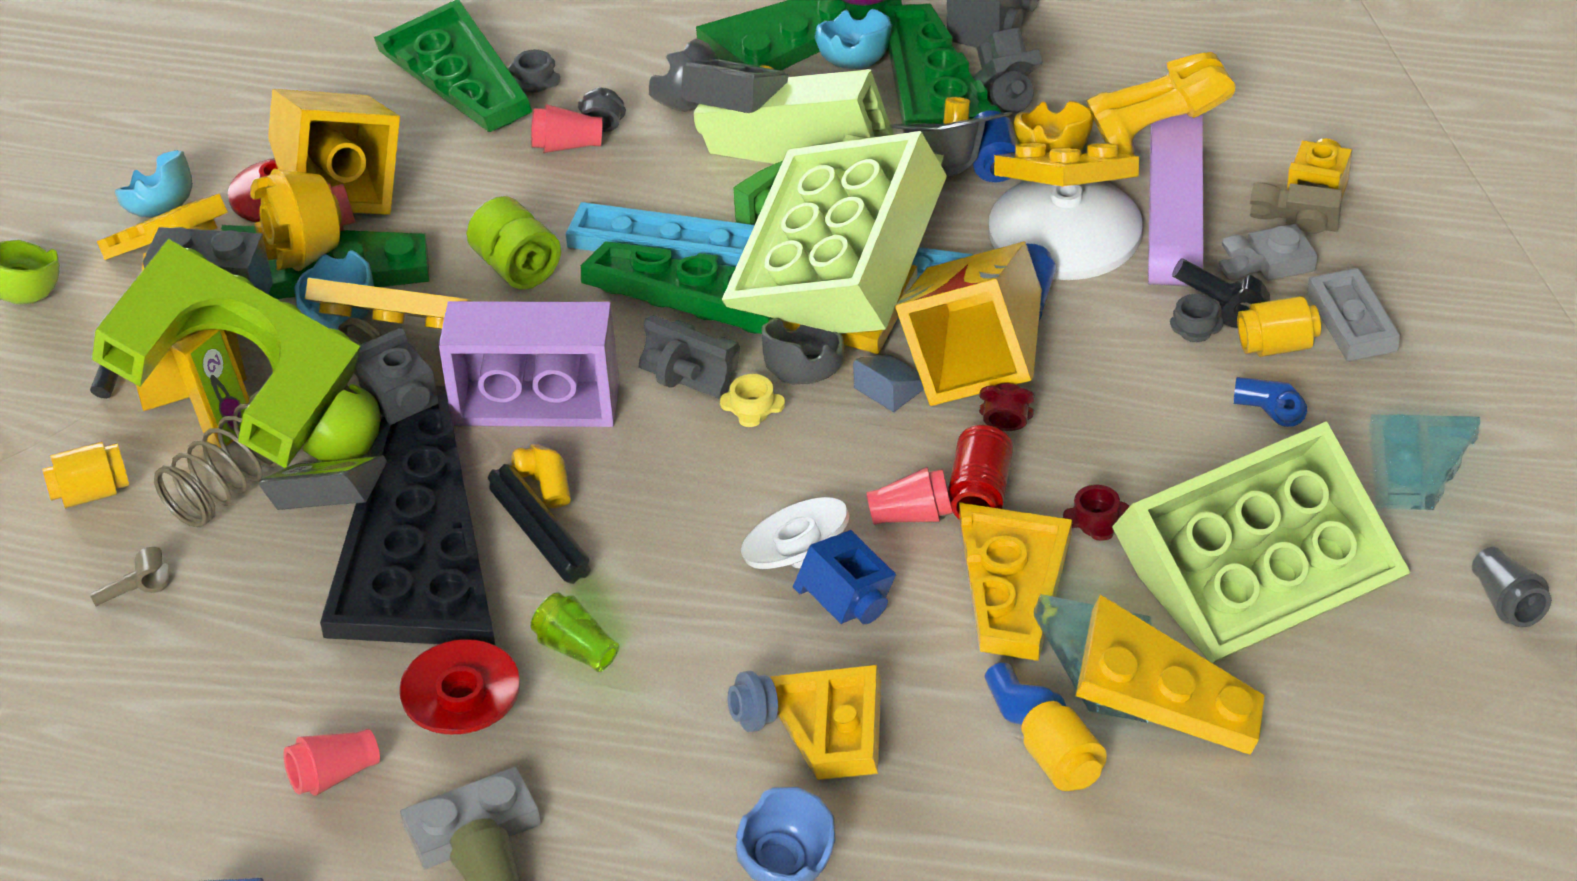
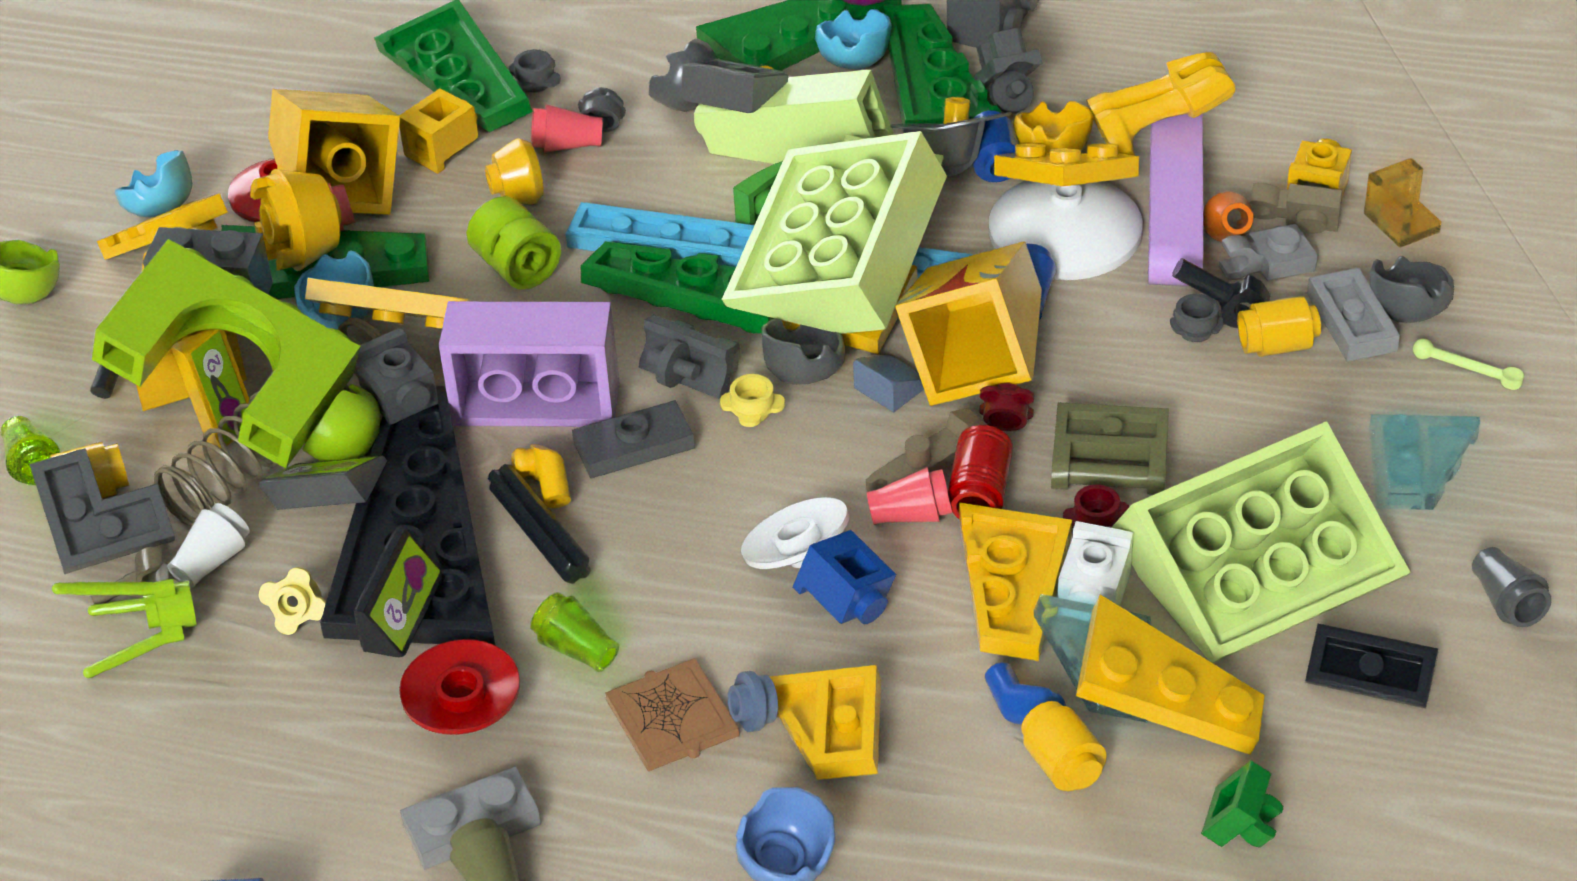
(24, 446): none -> clear neon green cone
(91, 528): none -> dark grey plate
(166, 606): none -> lime plant
(210, 542): none -> white cone
(304, 588): none -> light yellow plate
(326, 760): coral cone -> none
(396, 596): none -> slope
(437, 129): none -> yellow brick
(516, 172): none -> yellow cone
(633, 439): none -> dark grey plate
(672, 714): none -> medium nougat piece
(922, 452): none -> dark tan piece
(1096, 564): none -> white brick
(1110, 434): none -> olive plate
(1216, 214): none -> orange cone
(1240, 807): none -> green tile
(1274, 397): blue arm -> none
(1372, 665): none -> black slope
(1395, 204): none -> clear yellow panel
(1412, 289): none -> dark grey hair
(1509, 377): none -> yellowish green hinge

